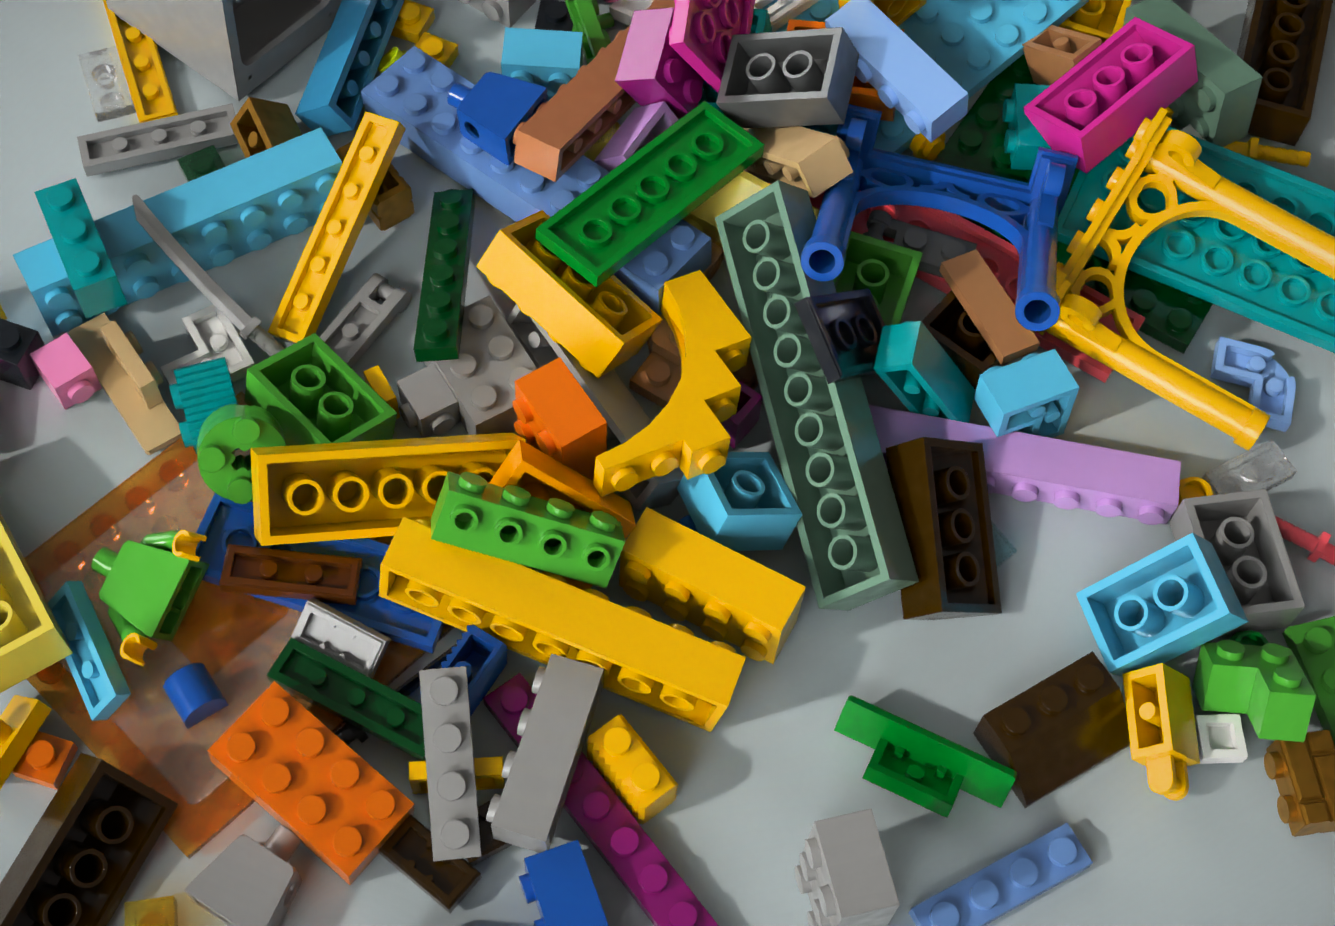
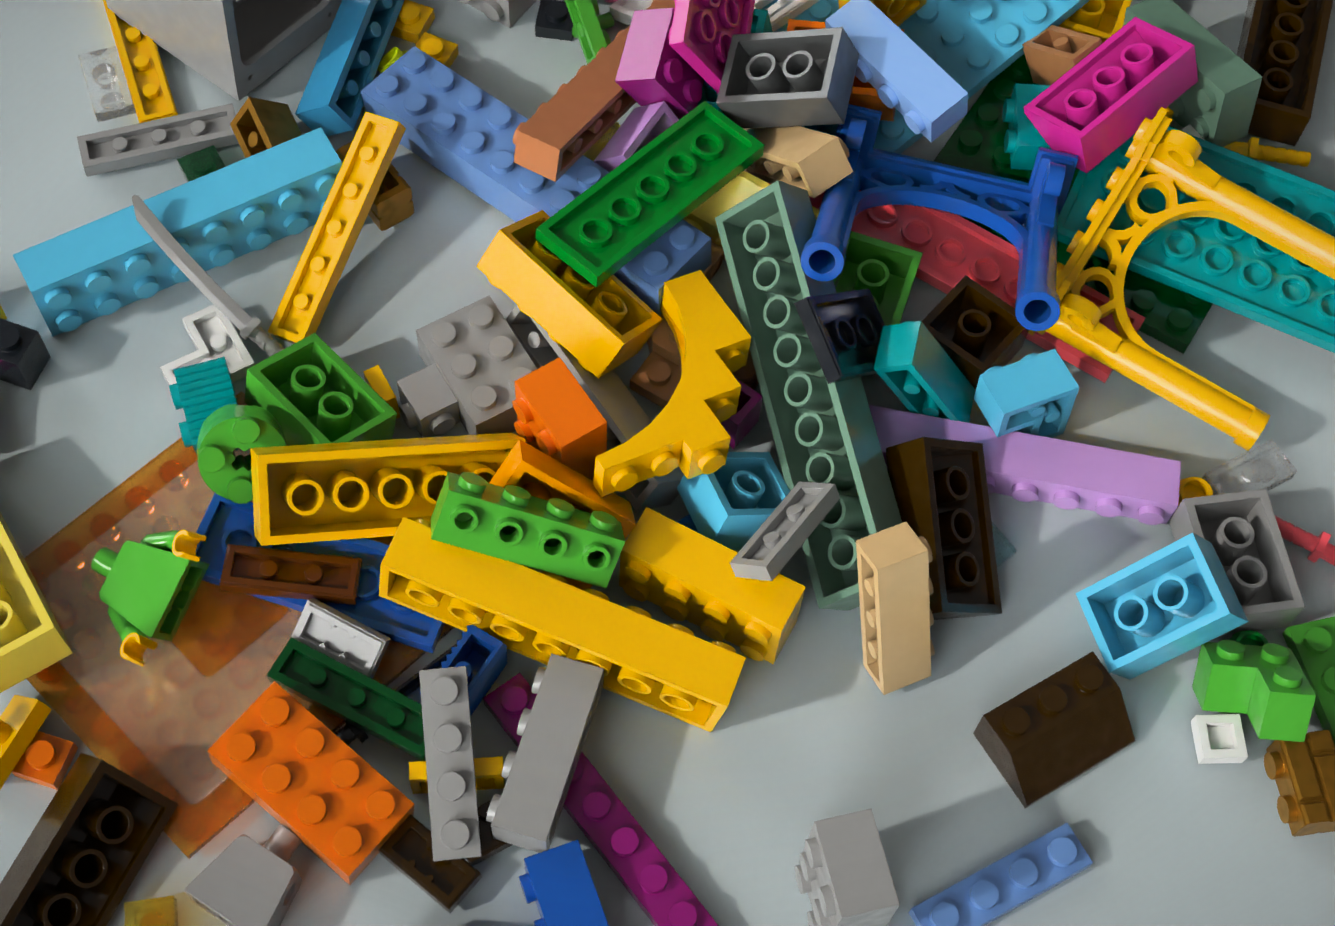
(66, 371): bright pink brick -> none
(80, 248): teal brick -> none
(92, 659): medium azure plate -> none
(128, 381): tan bracket -> none
(194, 694): blue brick -> none
(364, 318): light grey plate -> none
(445, 276): dark green plate -> none
(494, 110): blue torso -> none
(542, 56): medium azure brick -> none
(631, 769): yellow brick -> none
(785, 531): none -> light grey plate
(895, 606): none -> tan brick
(921, 762): green bracket -> none
(927, 150): yellow plate -> none
(934, 245): dark grey plate -> none
(988, 306): medium nougat tile -> none
(1162, 727): yellow brick -> none
(1255, 368): light blue plate -> none

